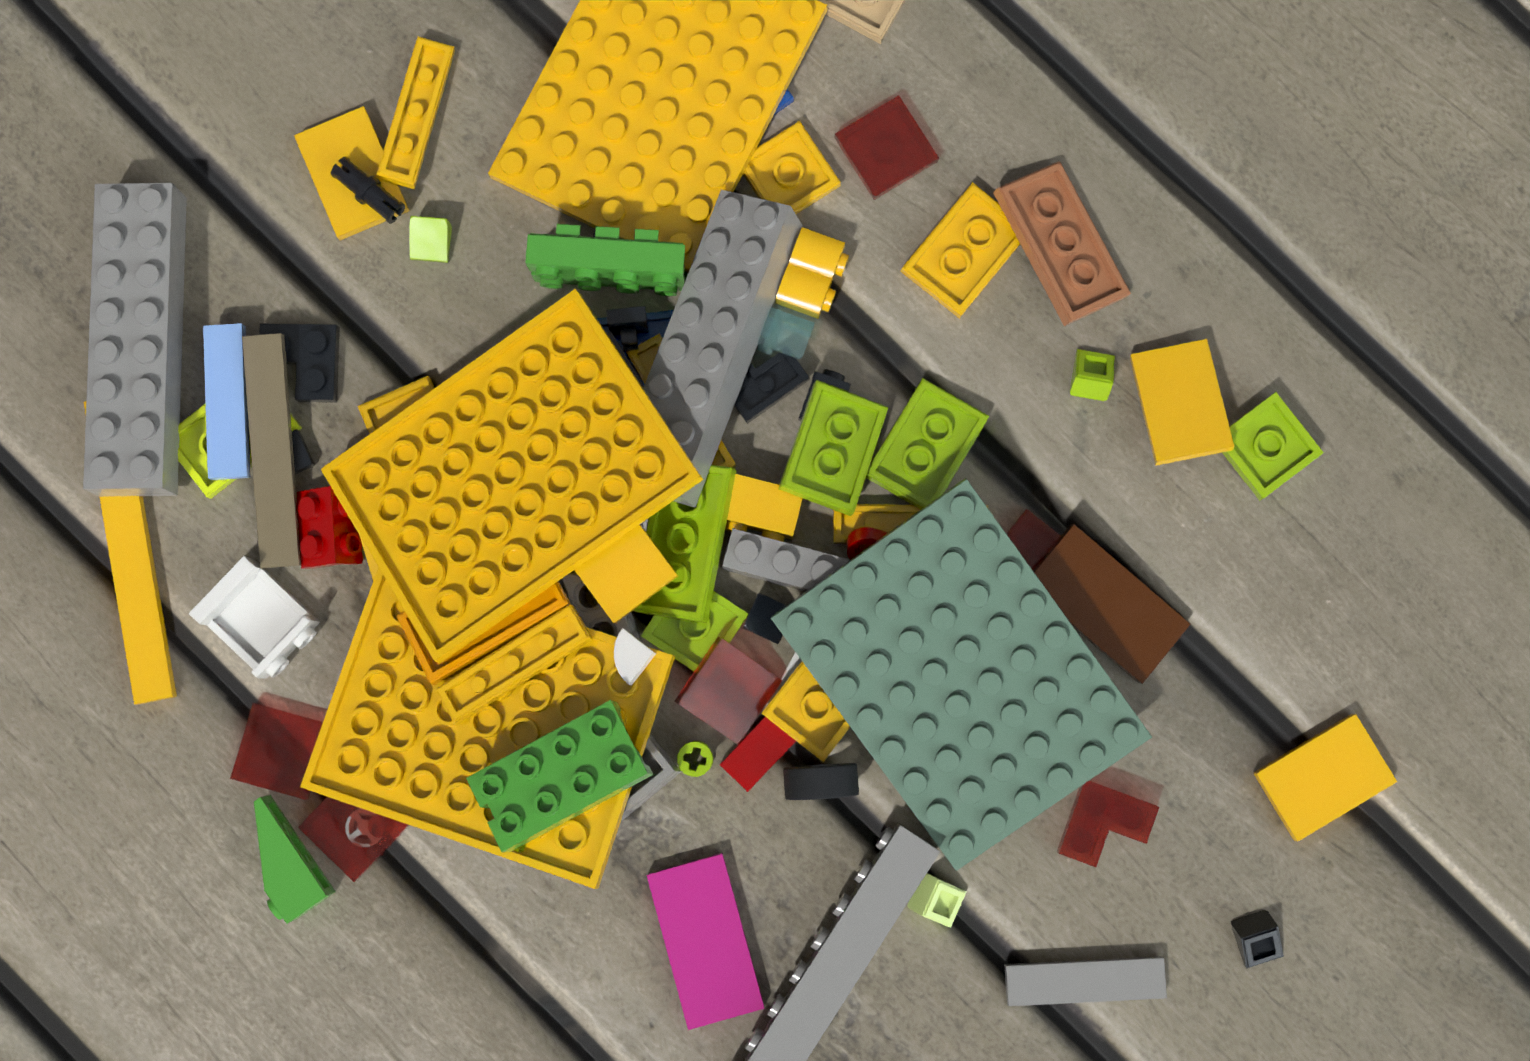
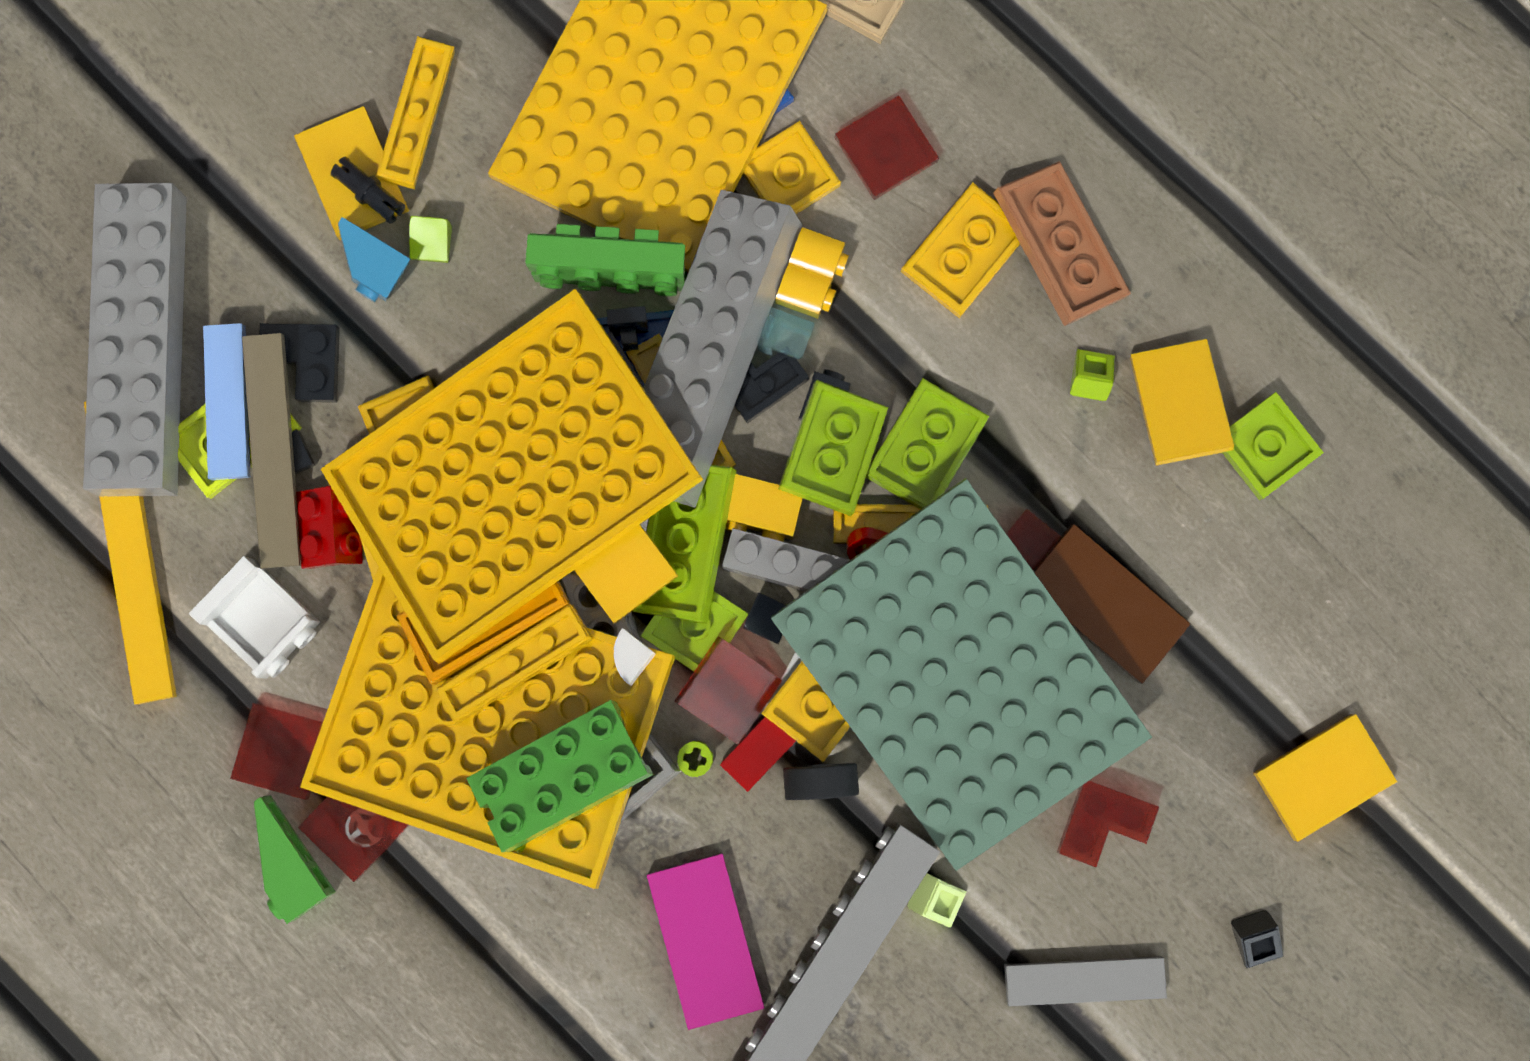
(371, 262): none -> dark azure slope

